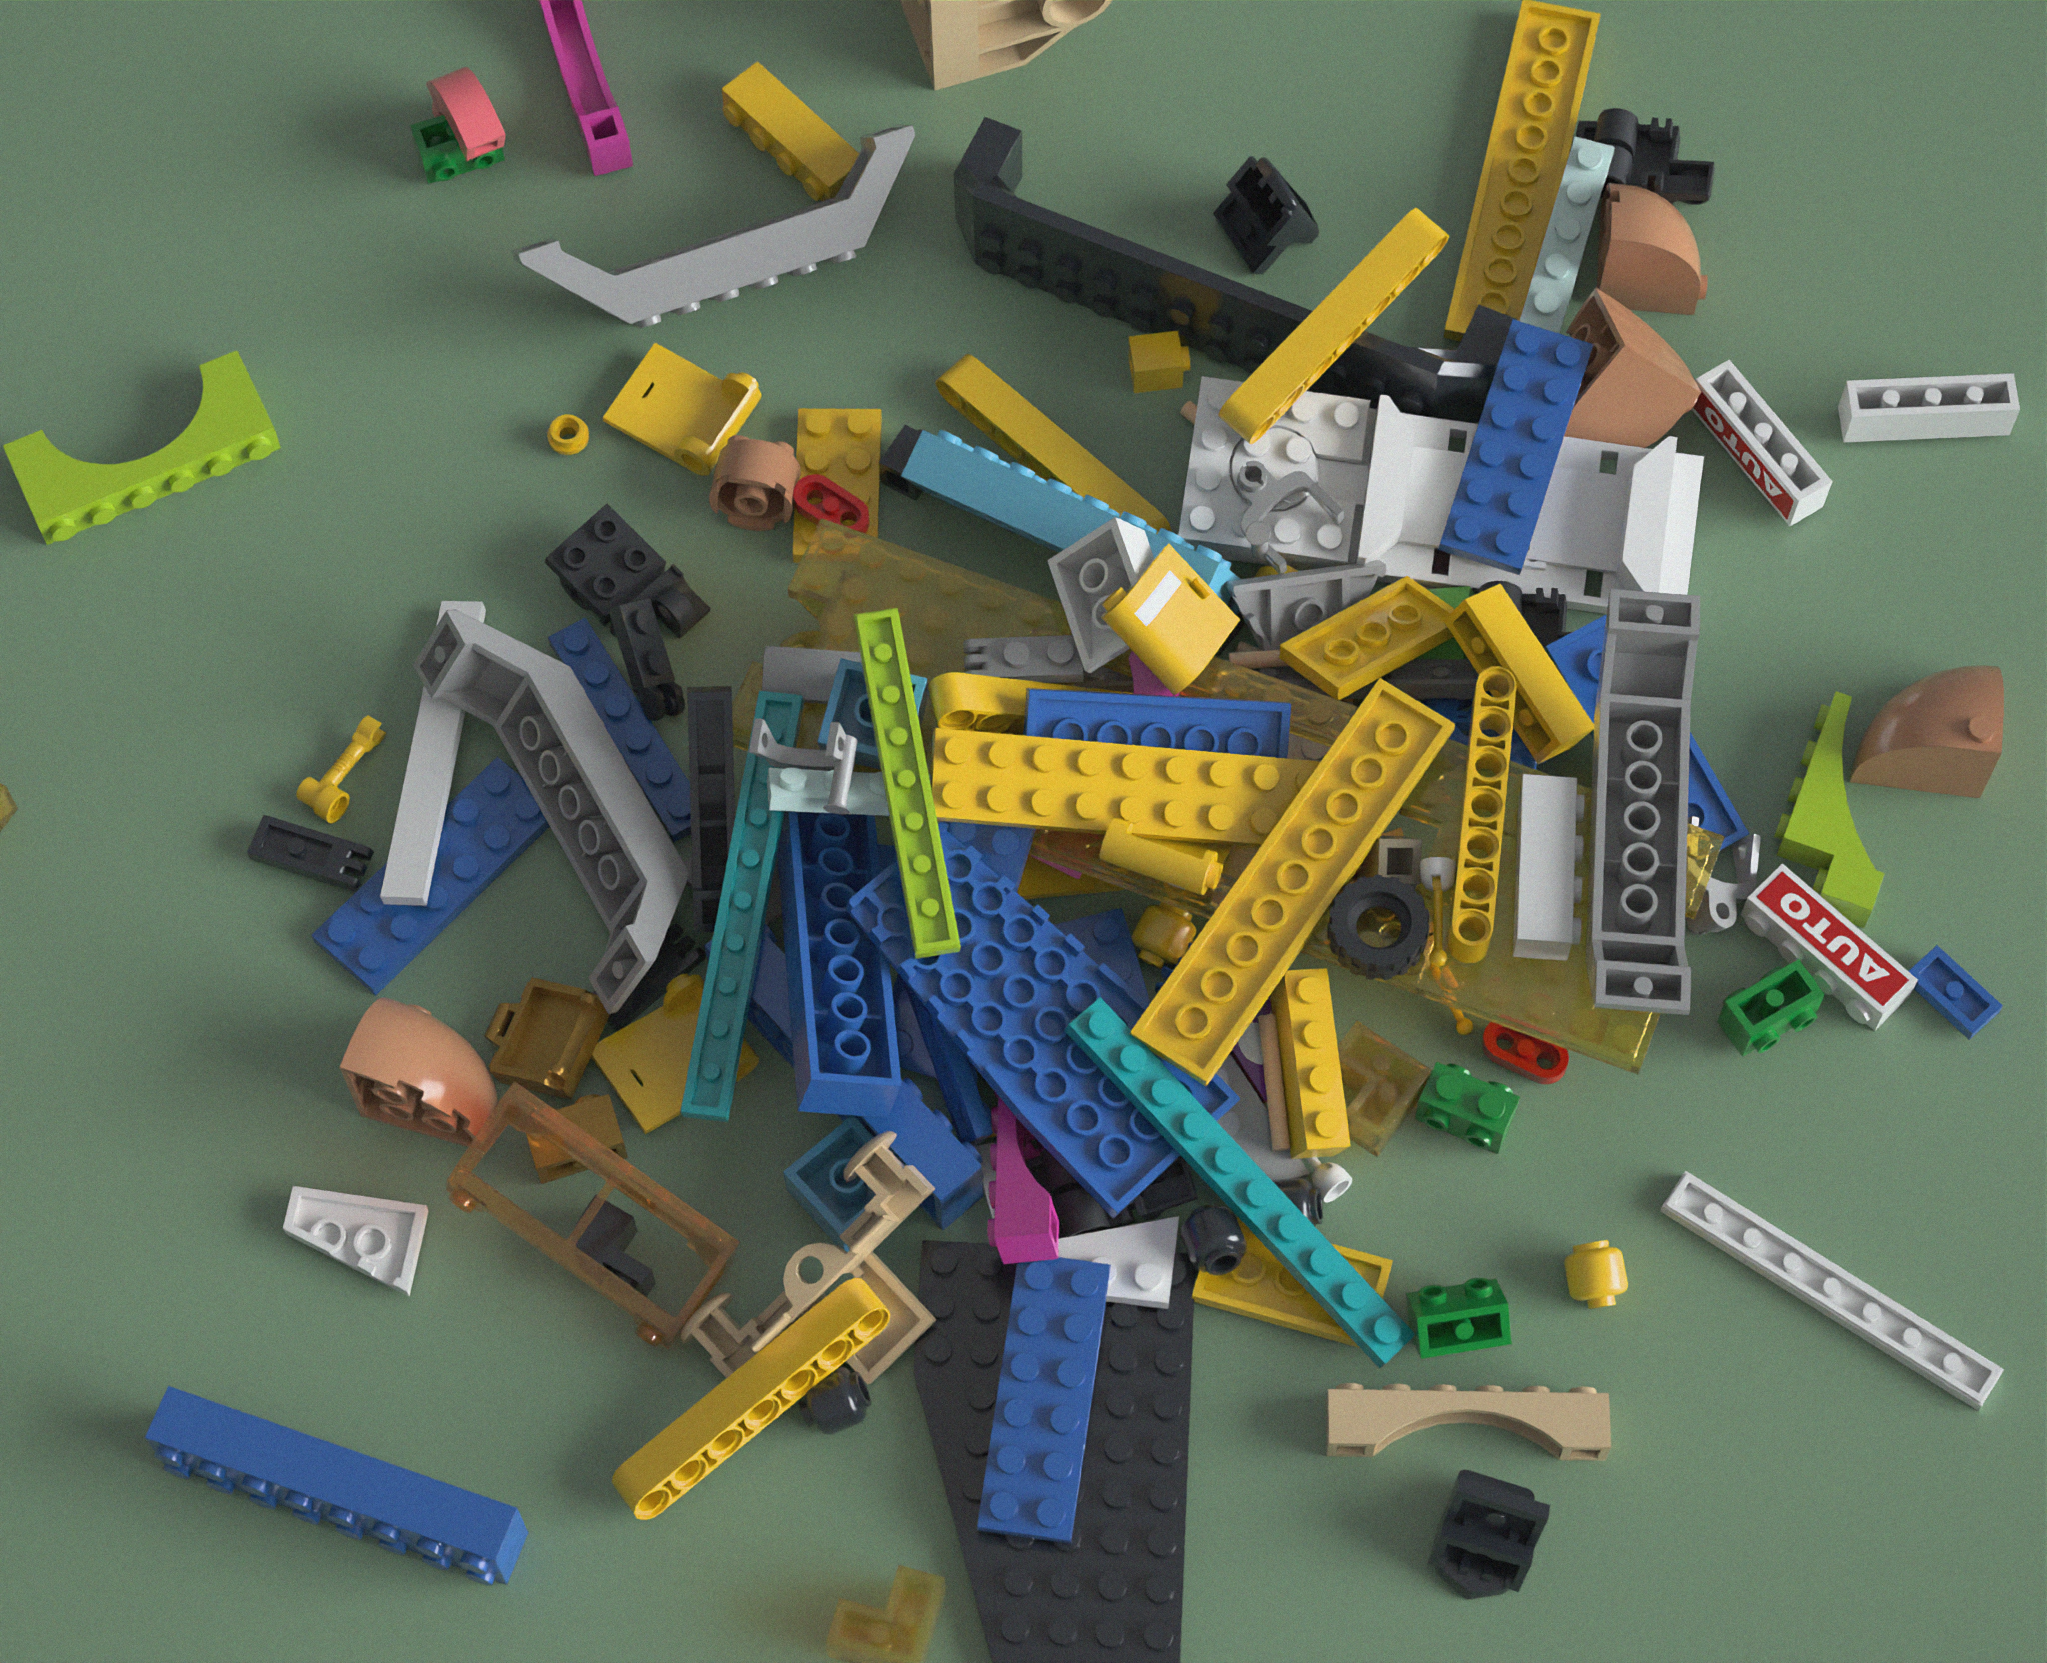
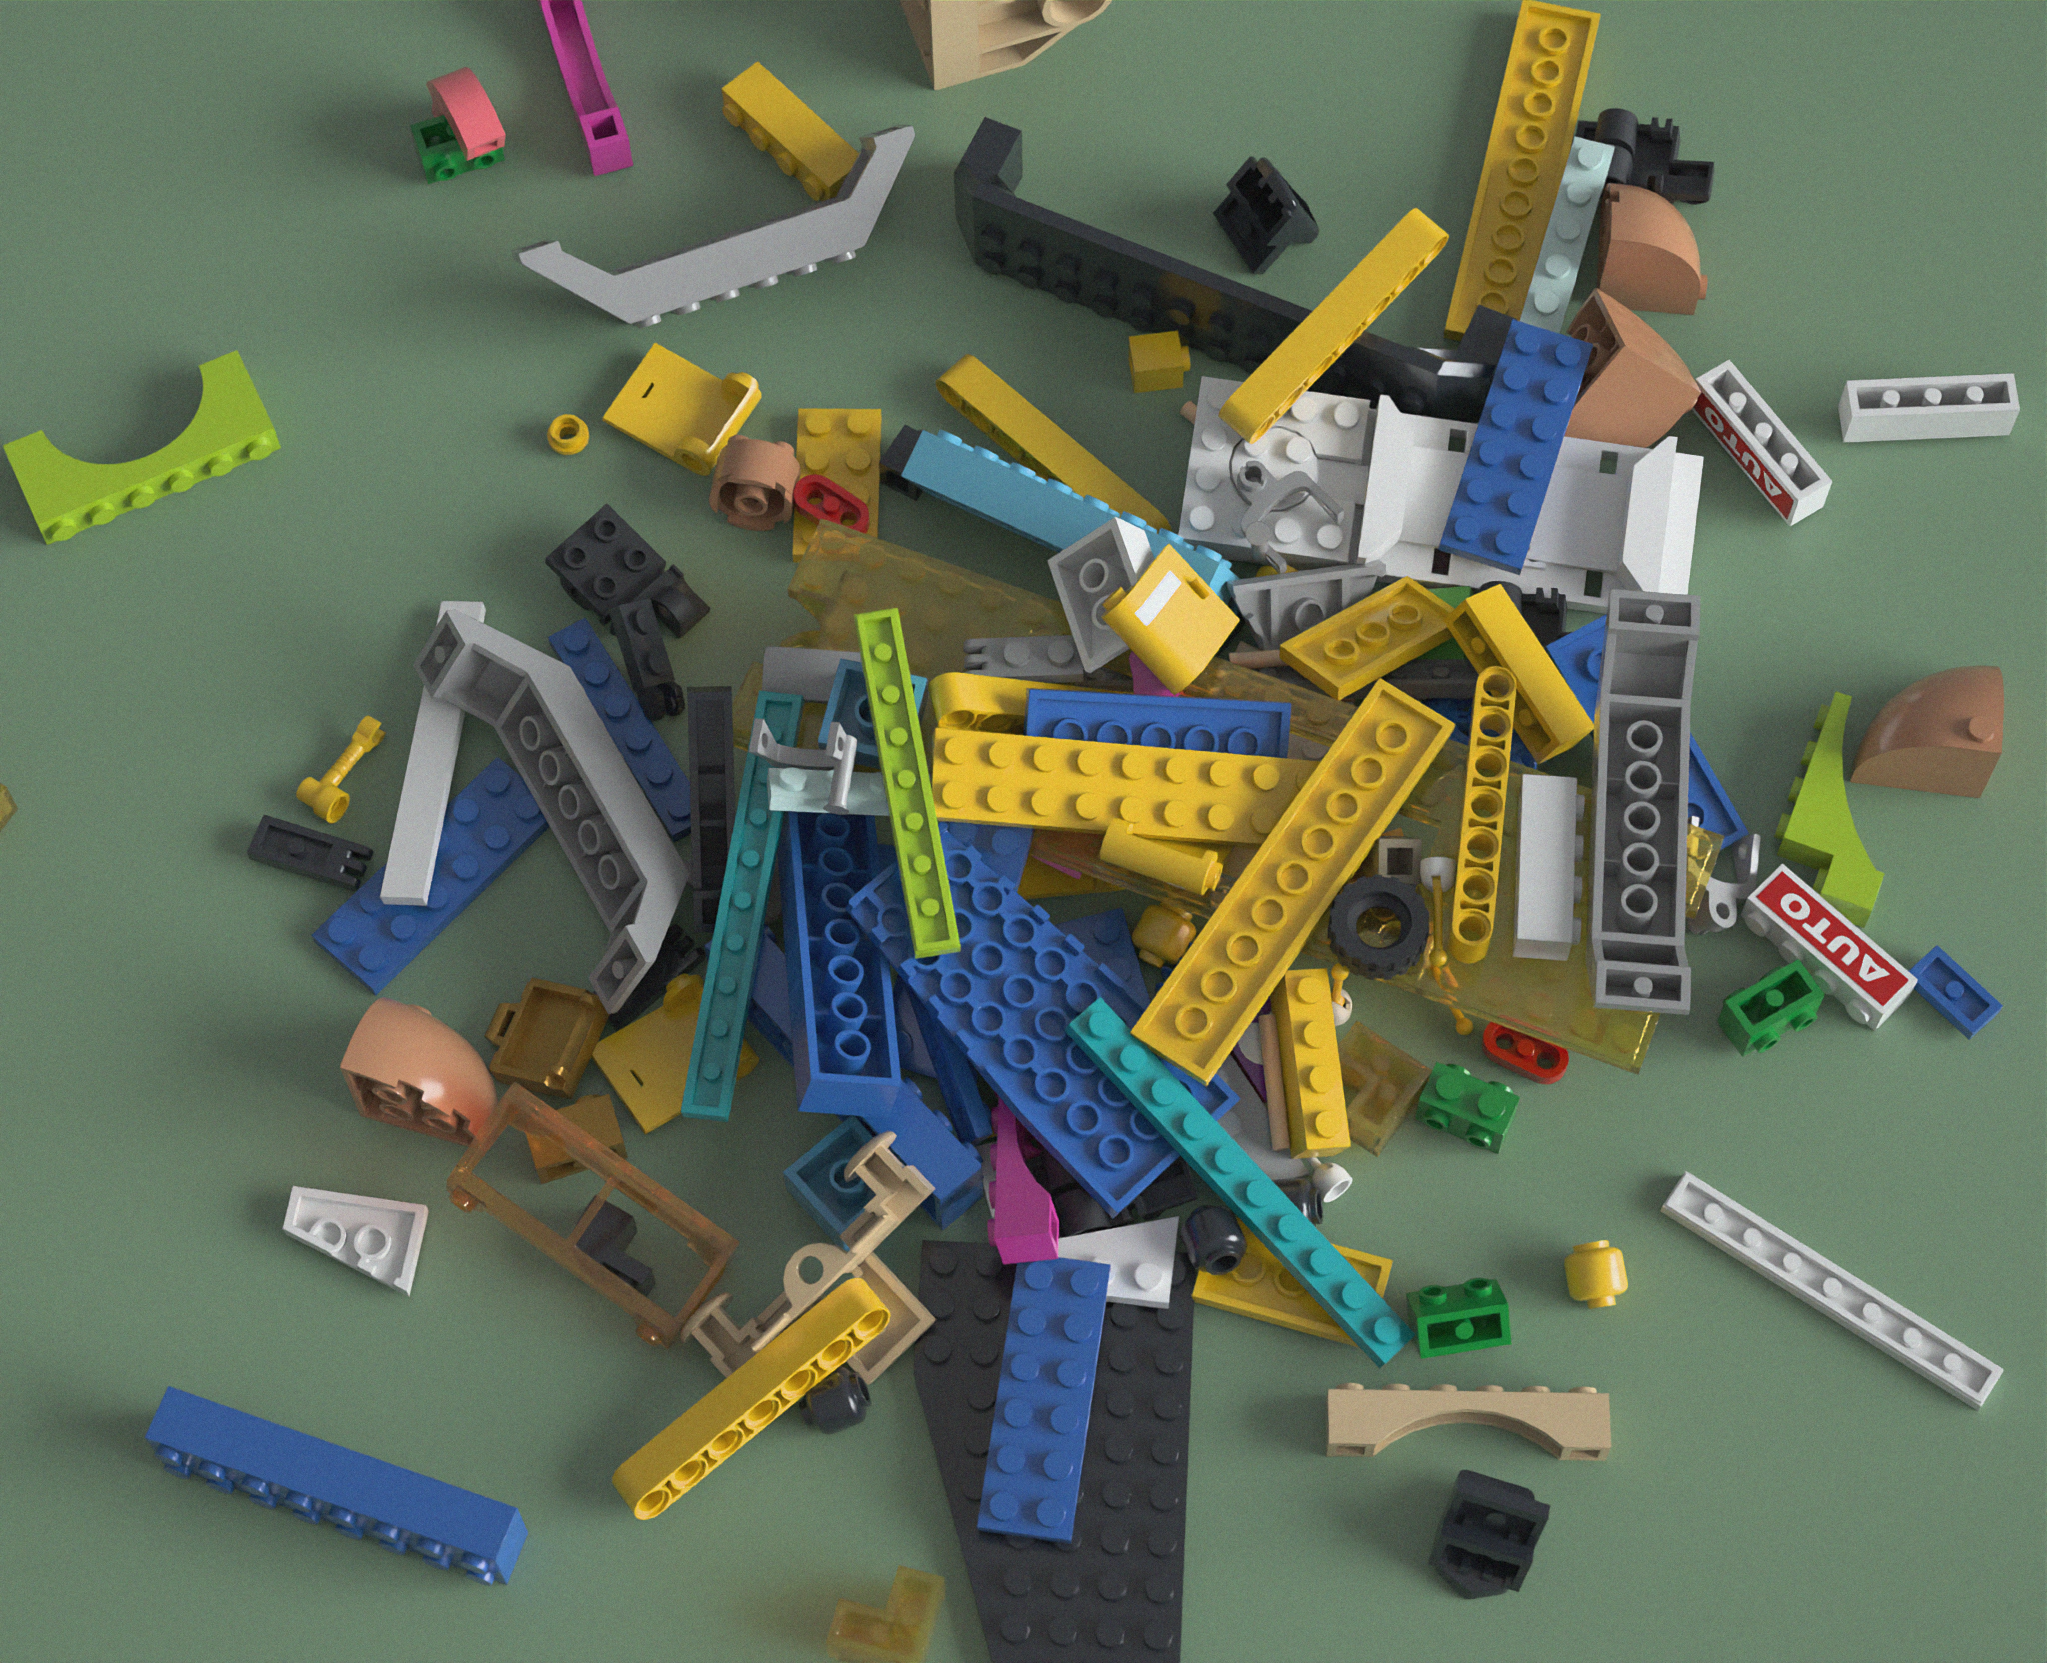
(1340, 996): none -> hinge

